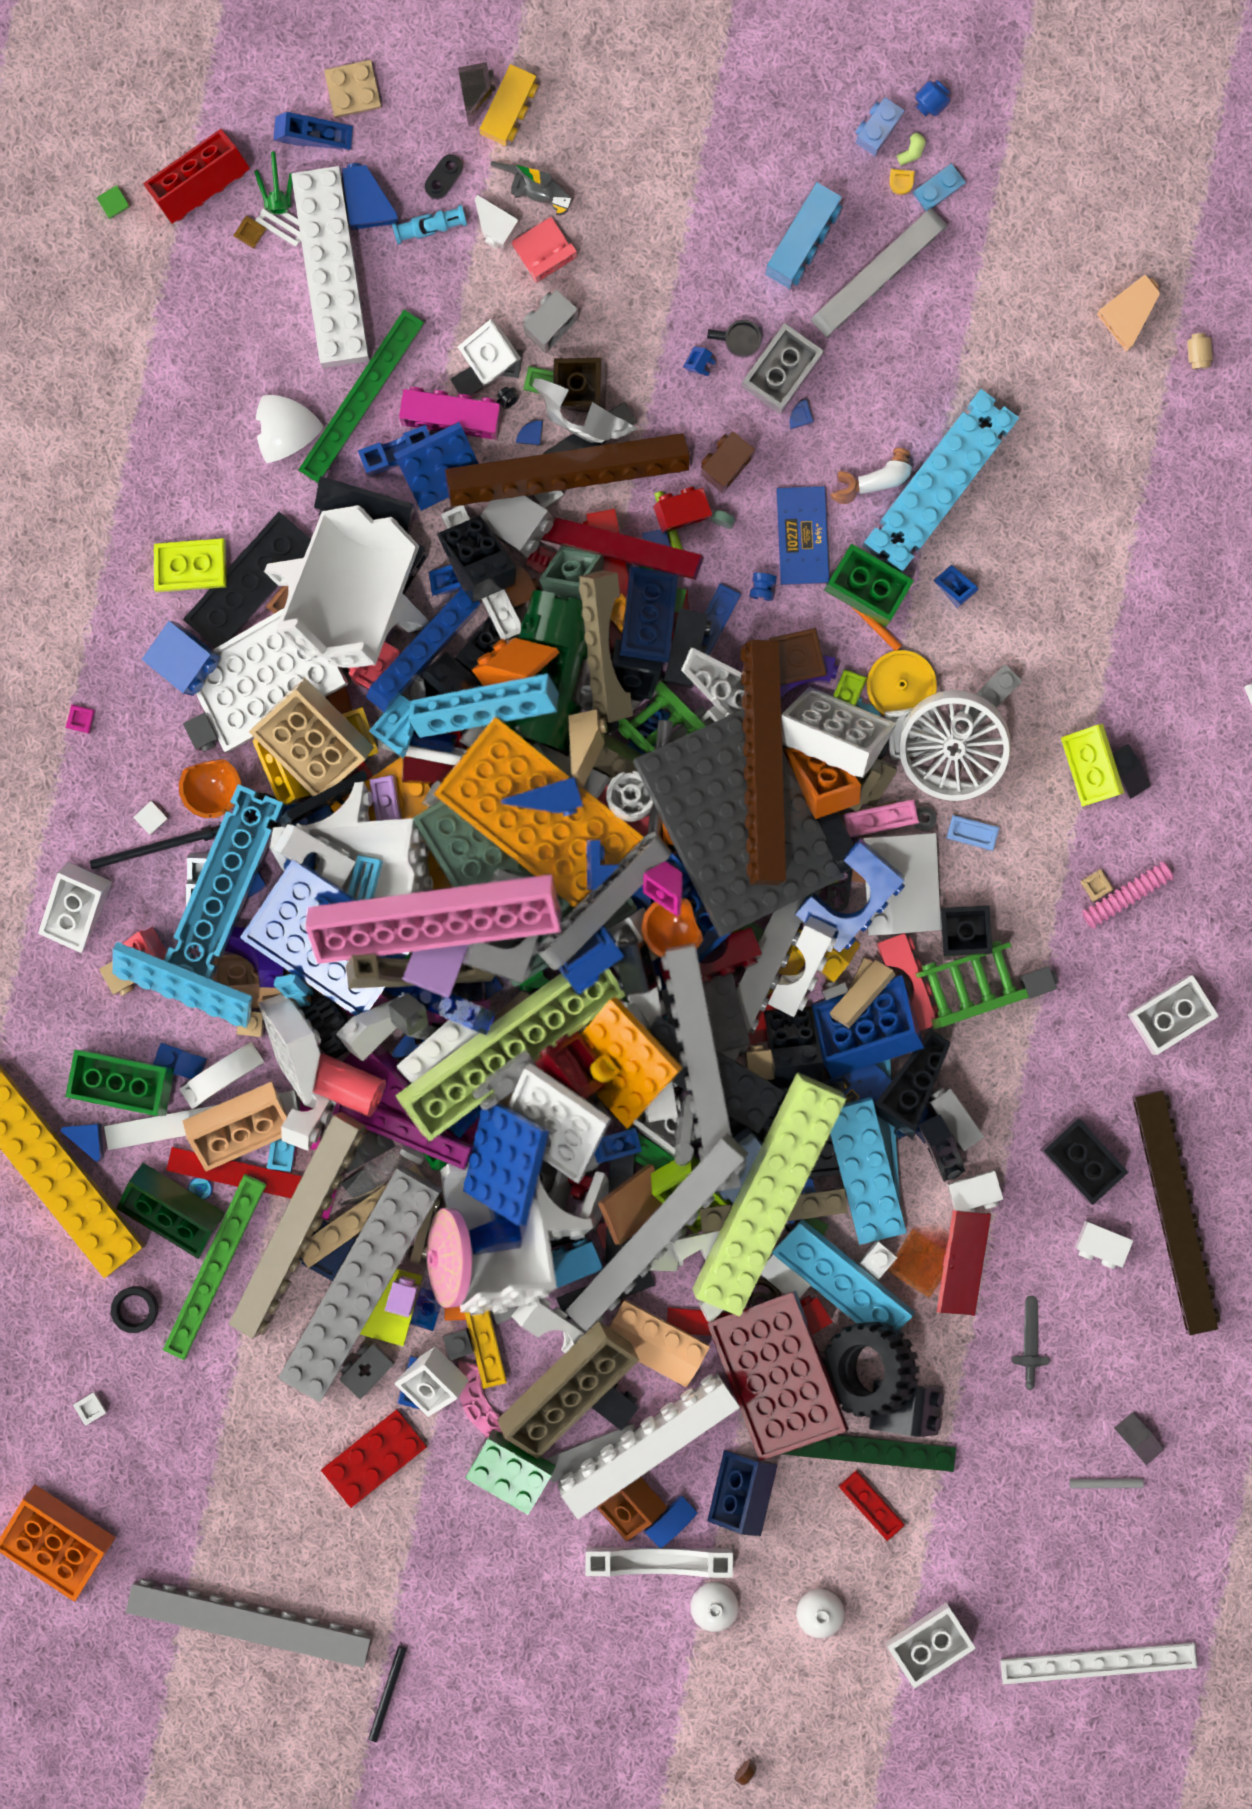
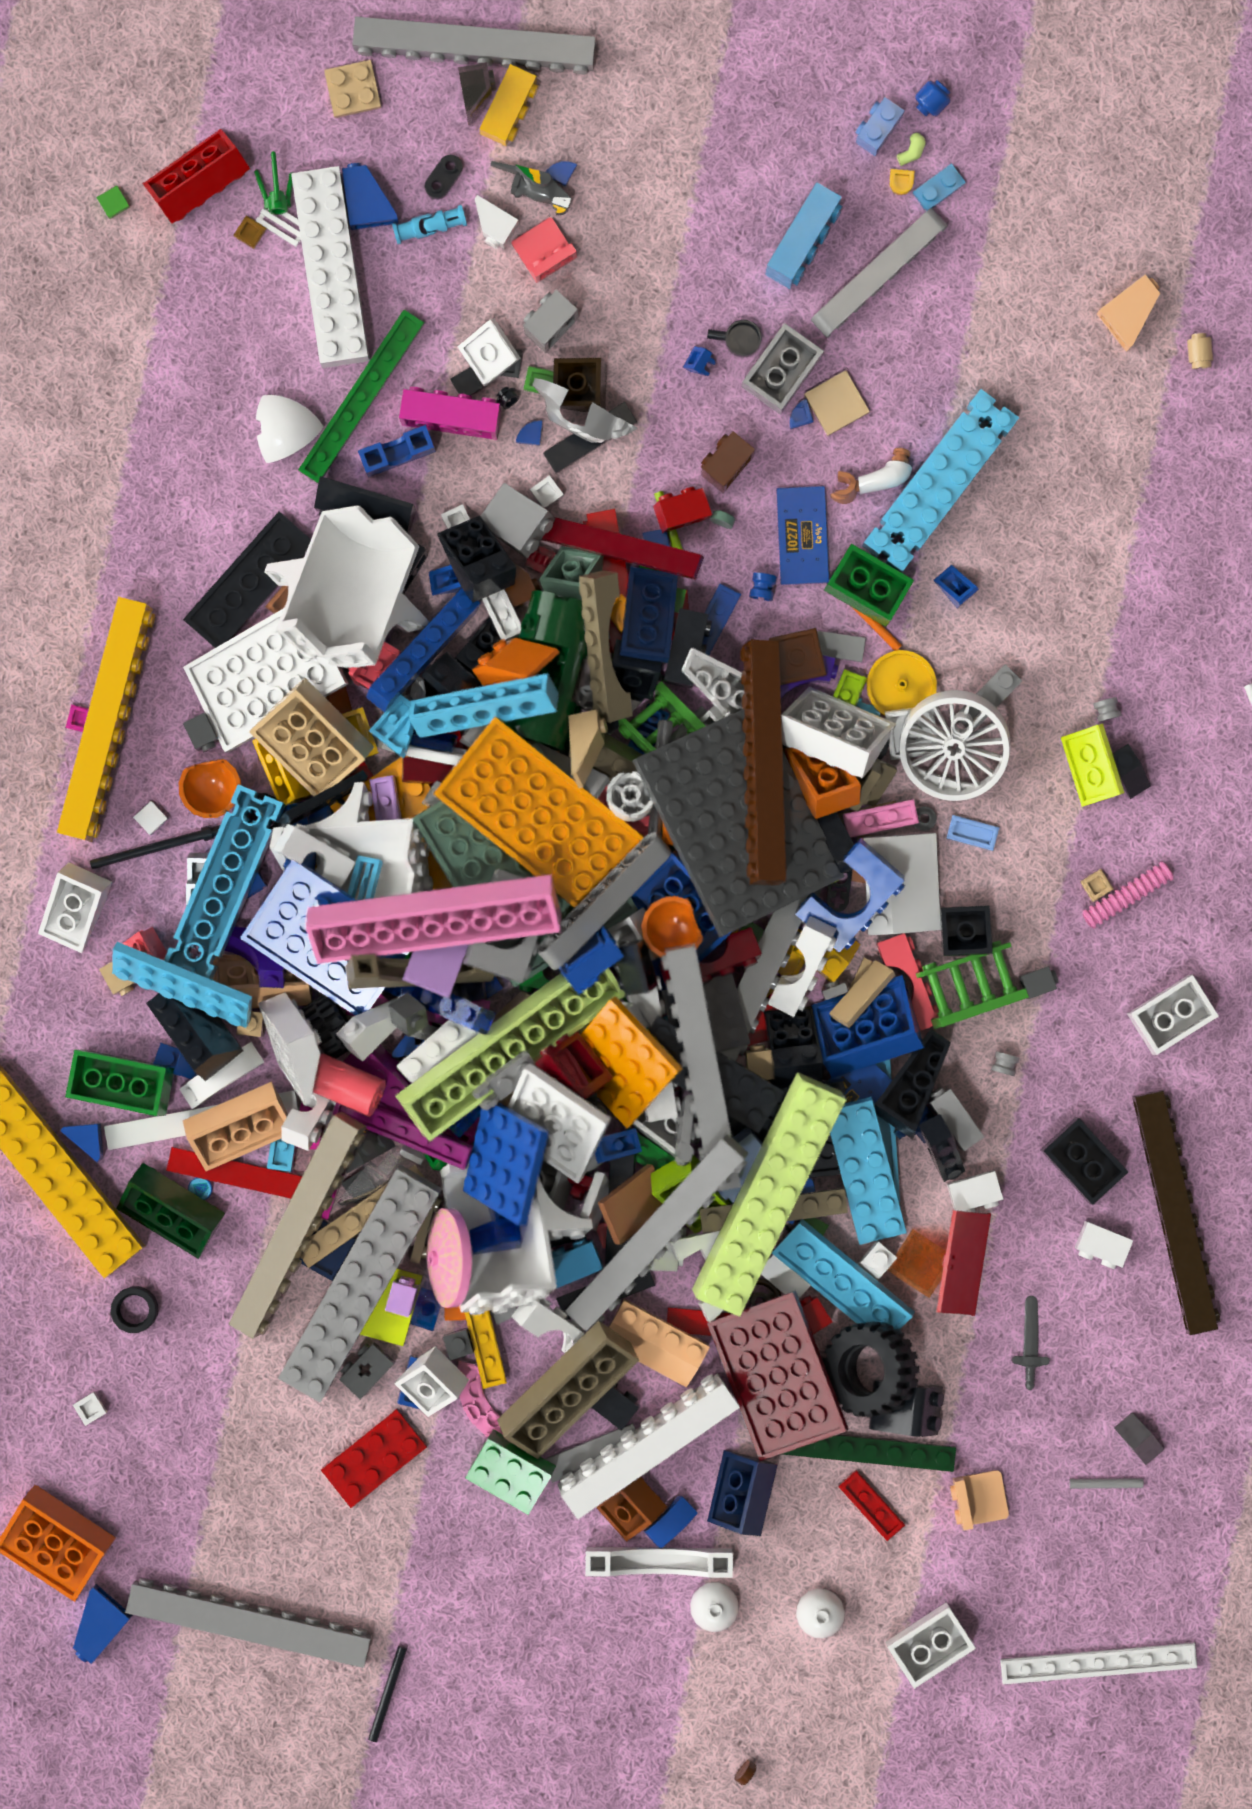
(99, 1624): none -> blue slope
(105, 719): none -> yellow brick
(181, 658): brick -> none
(190, 565): neon yellow tile -> none
(198, 1036): none -> black slope
(214, 1266): bright green tile -> none
(293, 987): medium azure plate -> none
(311, 131): blue slope -> none
(426, 462): blue plate -> none
(473, 44): none -> light grey brick
(552, 798): blue slope -> none
(562, 172): none -> blue tile
(567, 469): reddish brown brick -> none
(595, 872): blue slope -> none
(604, 1069): yellow tile -> none
(664, 886): dark pink slope -> none
(836, 403): none -> tan tile
(841, 646): none -> light grey tile
(979, 1498): none -> light nougat bracket
(1005, 1063): none -> light grey wheel
(1107, 709): none -> light grey wheel

